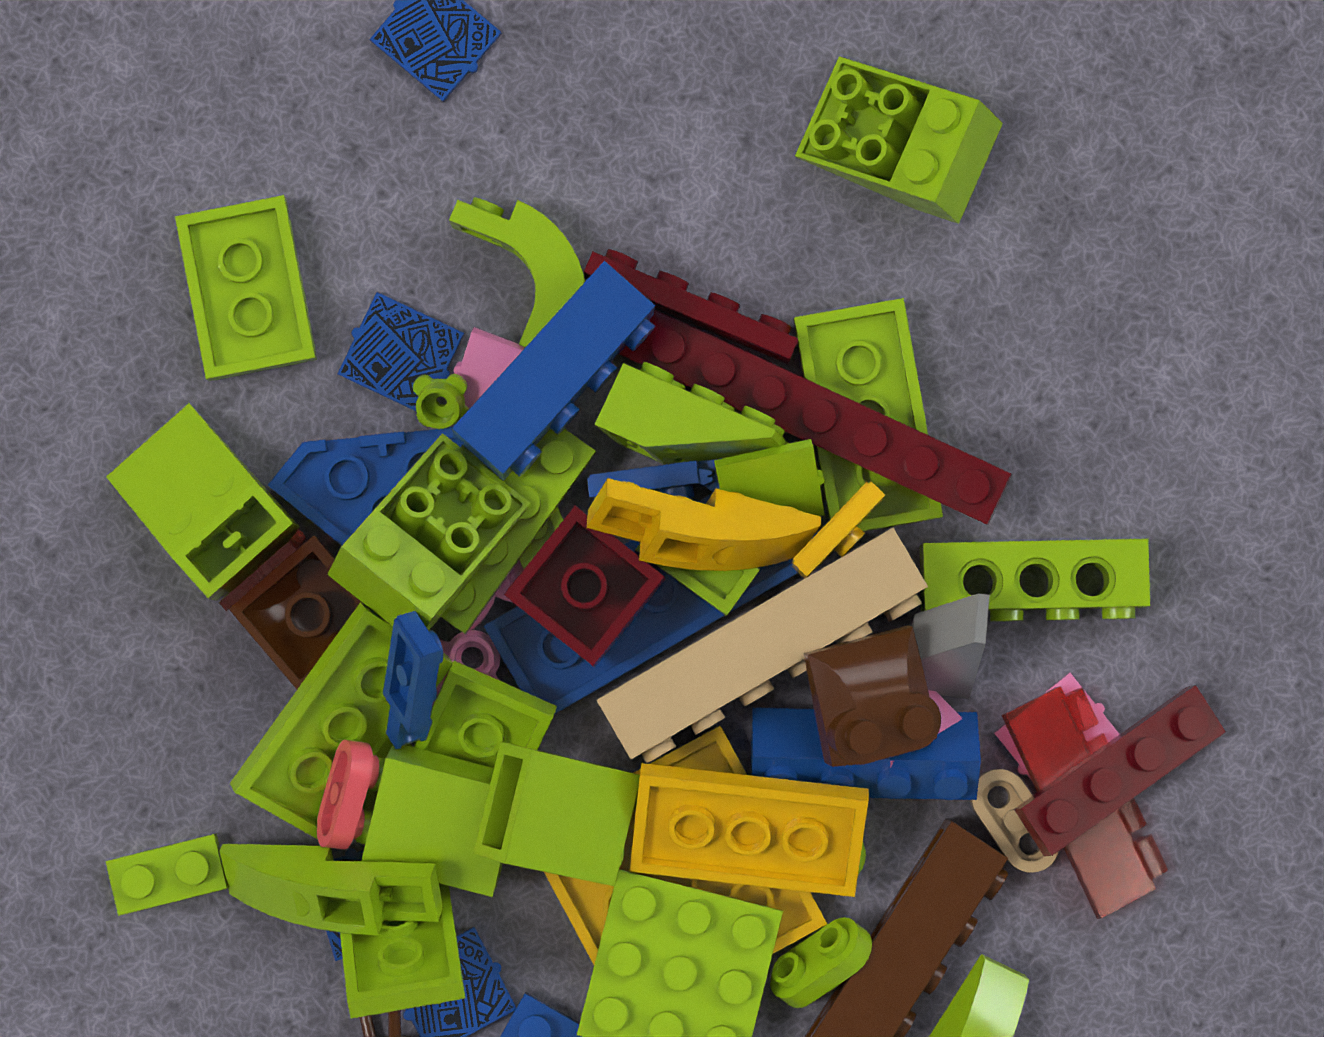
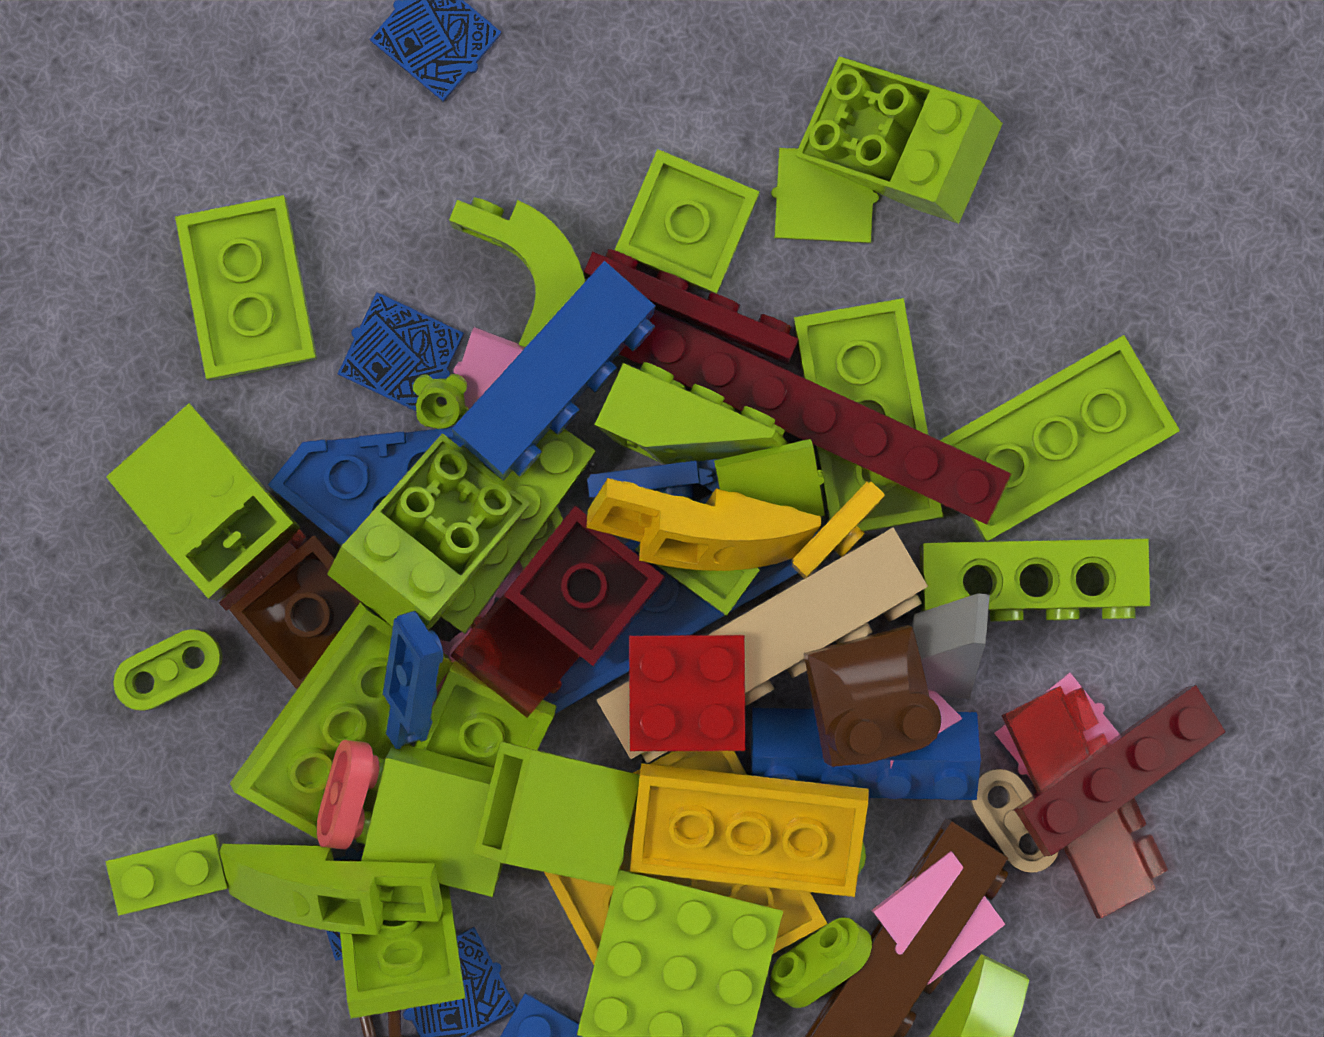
(169, 669): none -> lime plate
(515, 656): none -> clear red piece
(687, 221): none -> lime plate
(687, 693): none -> red plate
(819, 202): none -> lime piece
(913, 903): none -> bright pink piece
(1067, 432): none -> lime plate

